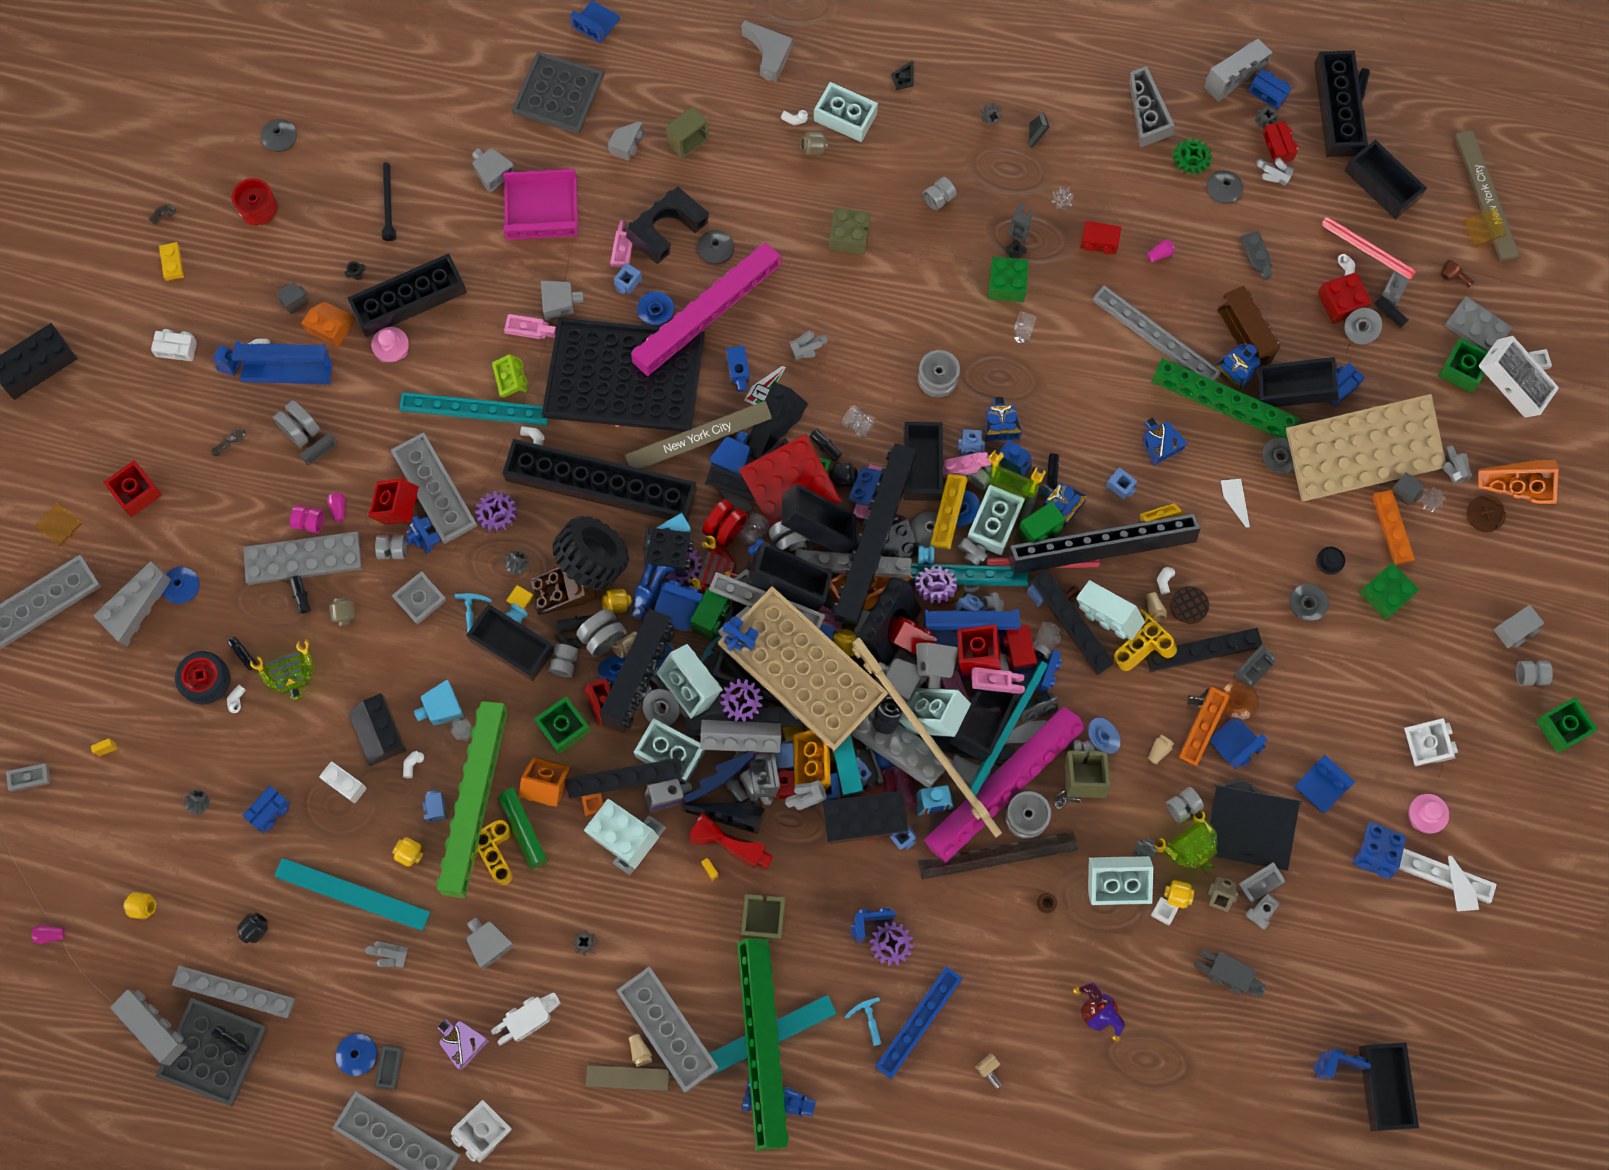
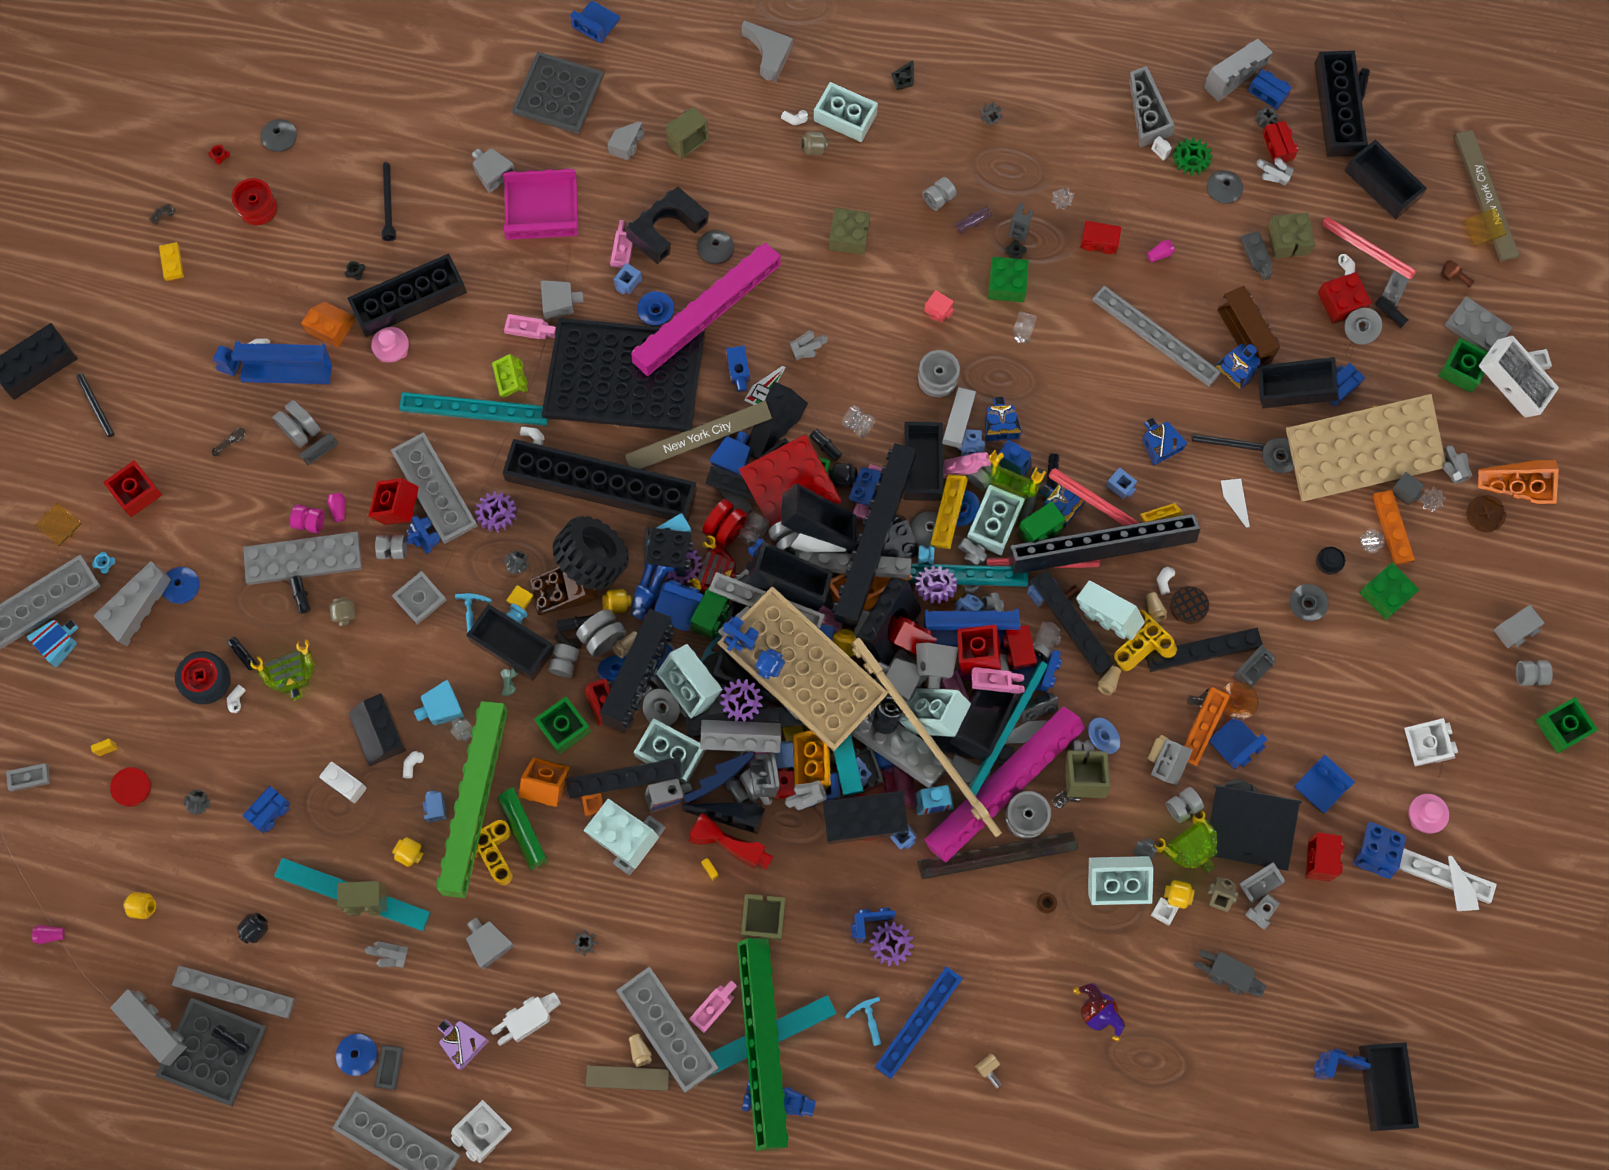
(54, 641): none -> torso
(95, 405): none -> black bar
(99, 559): none -> medium azure plate
(130, 787): none -> red tile
(174, 345): white brick -> none
(218, 149): none -> red plate
(292, 297): dark grey brick -> none
(362, 897): none -> olive piece
(507, 675): none -> sand green piece
(713, 1006): none -> bright pink hinge
(770, 663): none -> blue head
(810, 544): none -> white sticker
(939, 307): none -> coral brick
(959, 417): none -> light grey tile
(973, 220): none -> clear purple pin
(1037, 129): pearl dark grey piece -> none
(1091, 498): none -> coral axle
(1109, 681): none -> tan cone
(1161, 148): none -> white plate
(1171, 762): none -> light grey hinge
(1223, 399): green brick -> none
(1228, 442): none -> black bar
(1288, 231): none -> olive piece
(1324, 857): none -> red brick
(1372, 541): none -> clear gear

